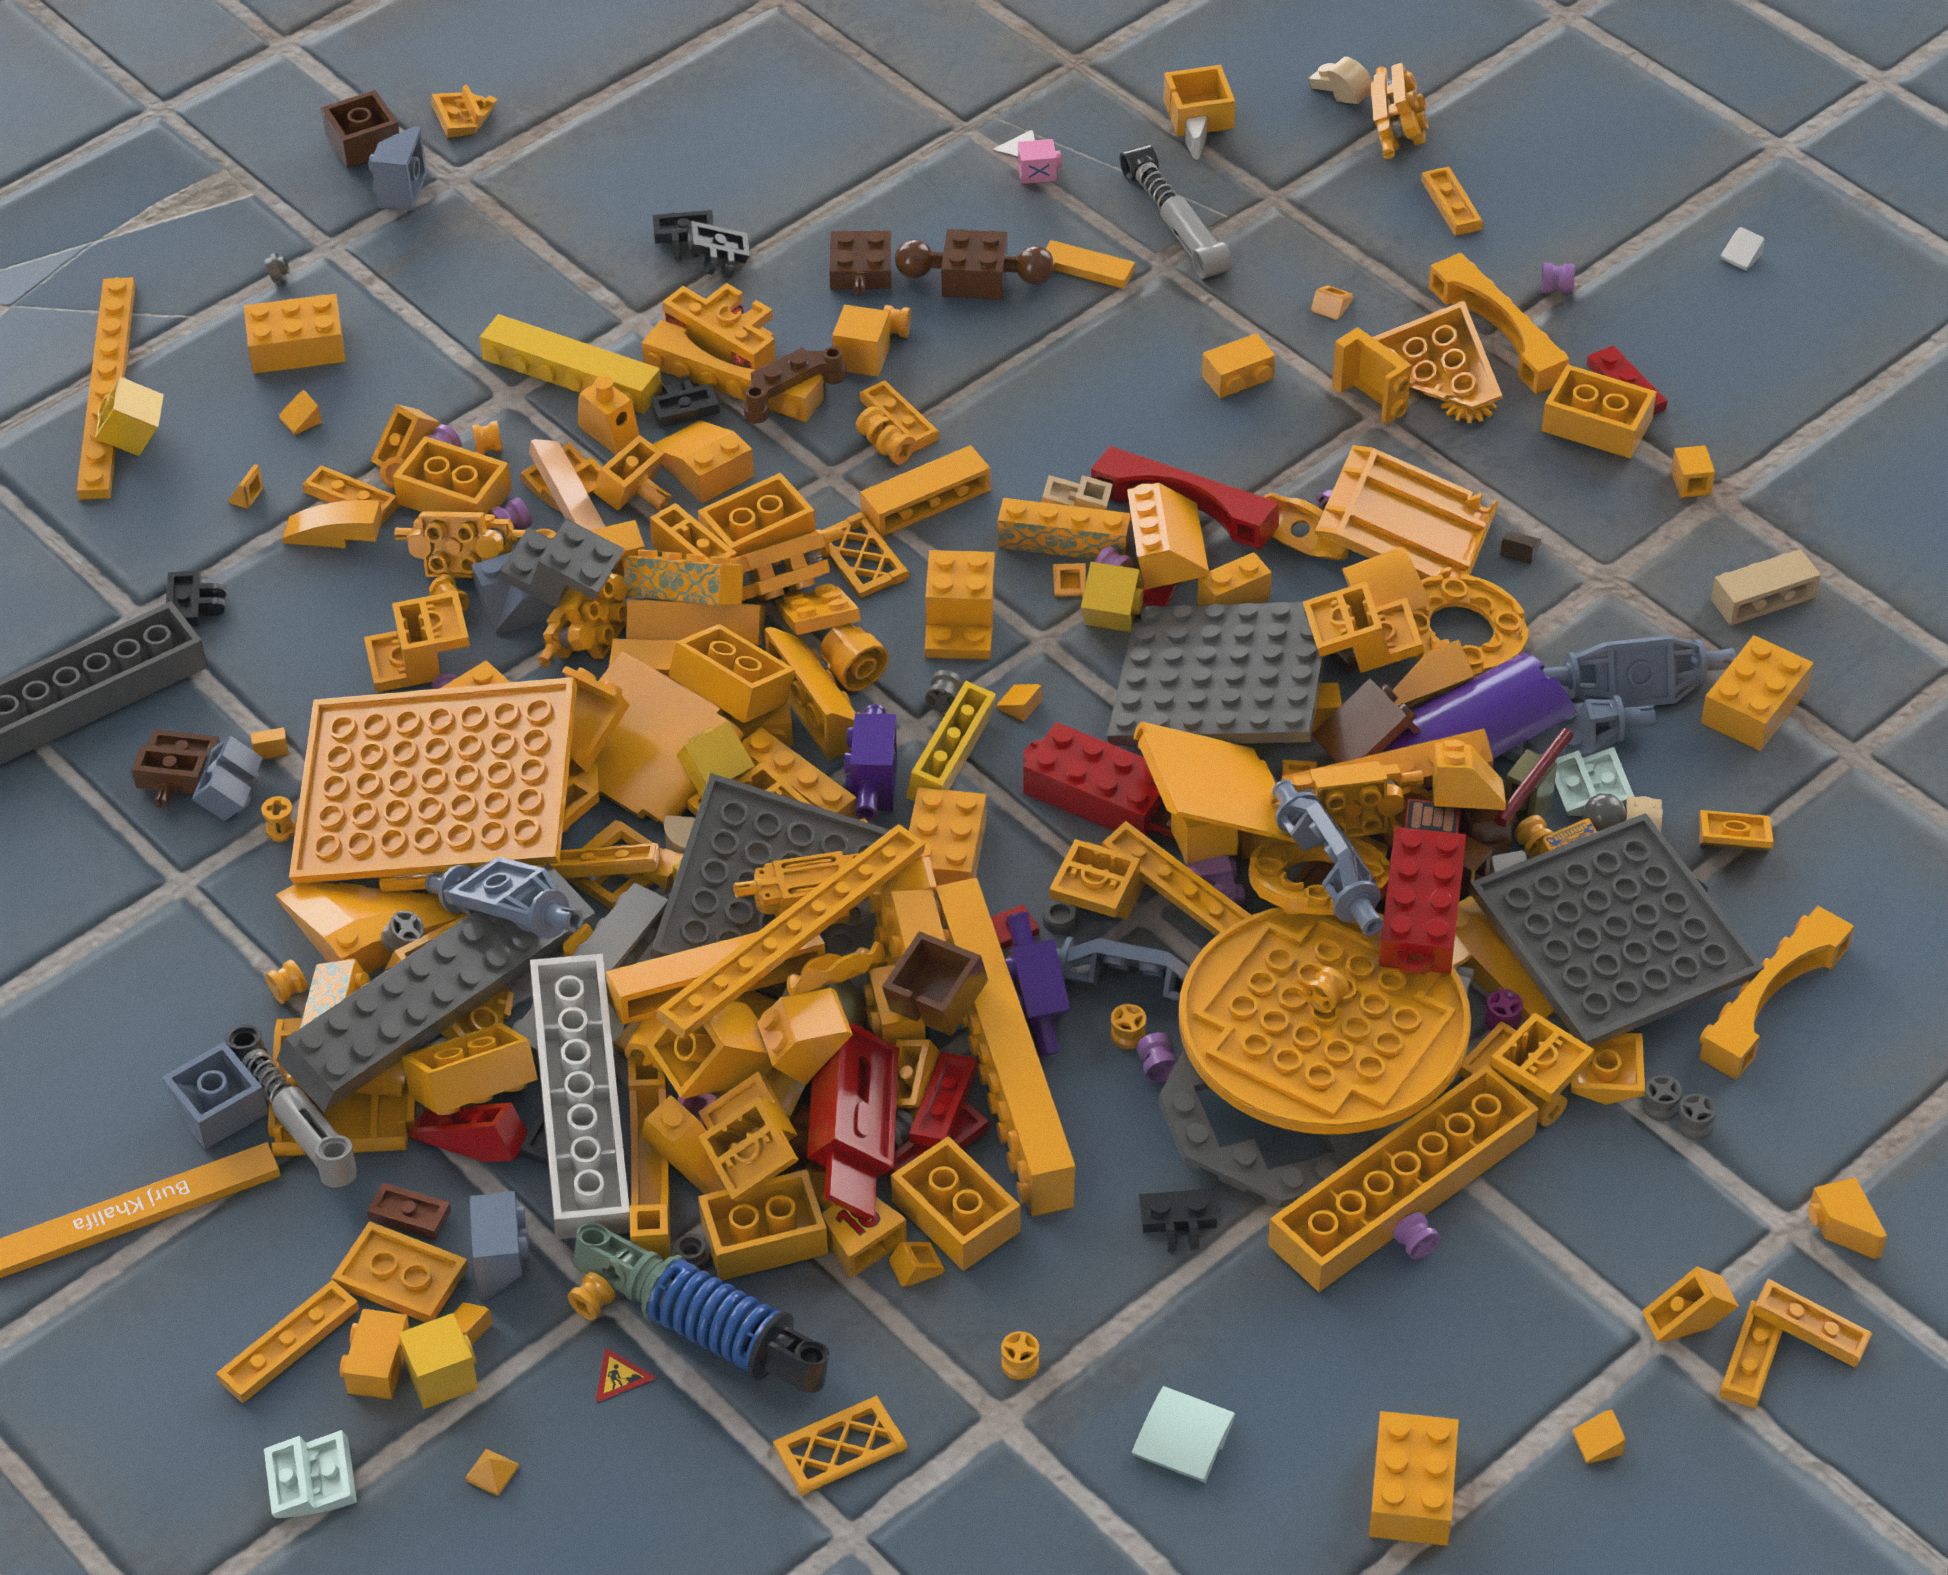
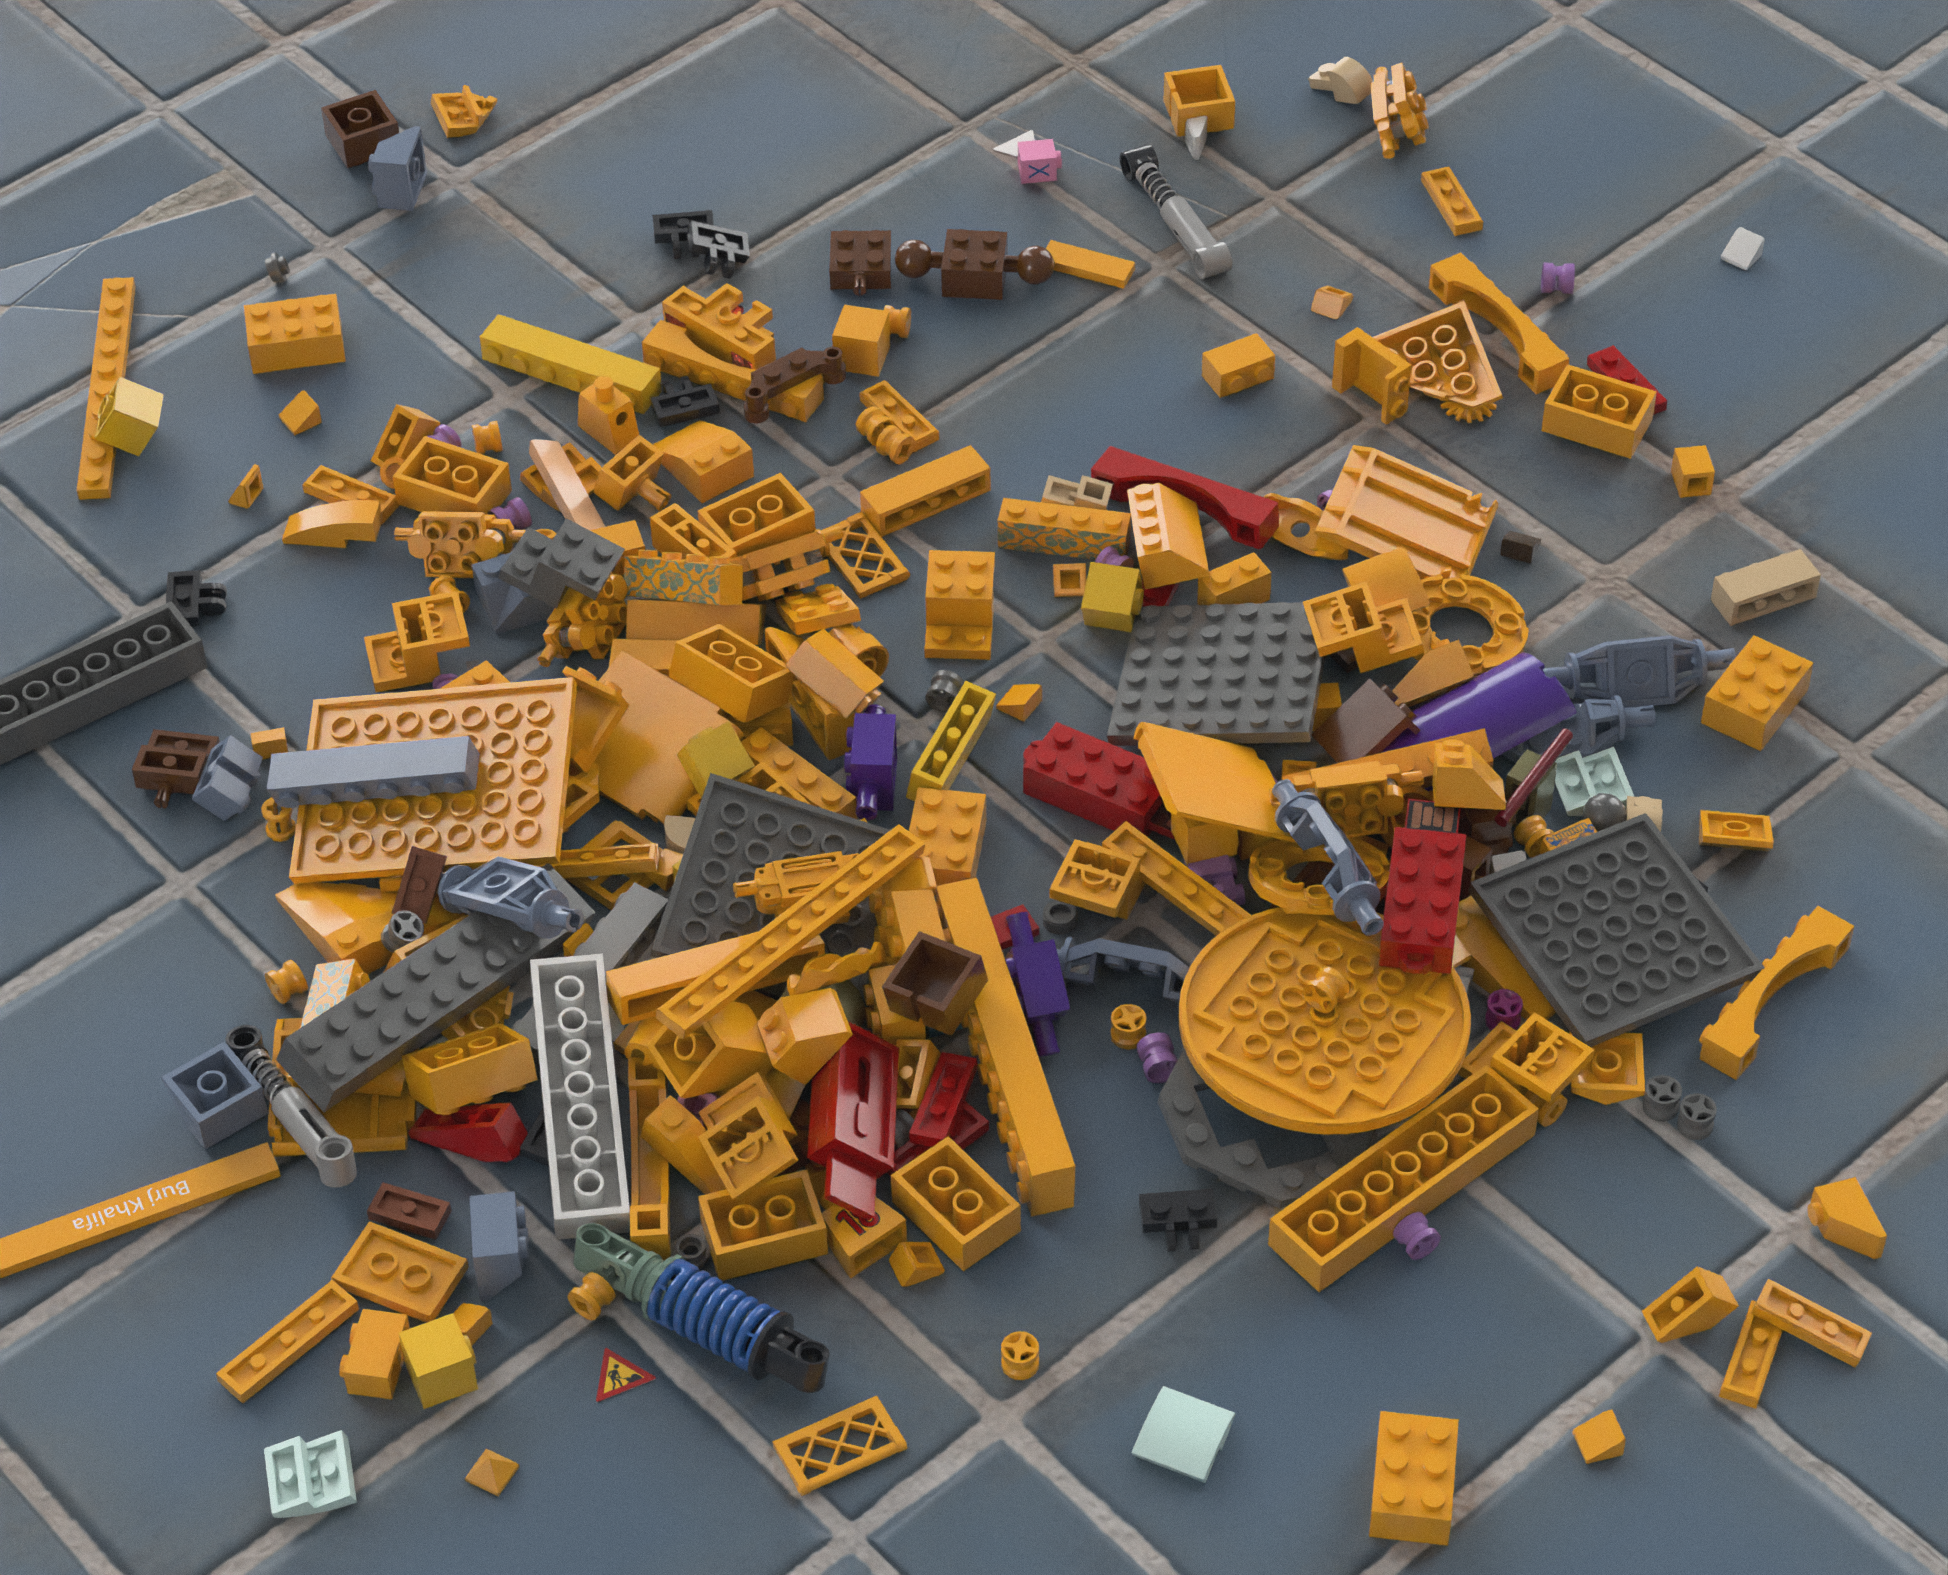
(373, 771): none -> brick
(420, 882): none -> copper plate
(835, 674): none -> light orange brick

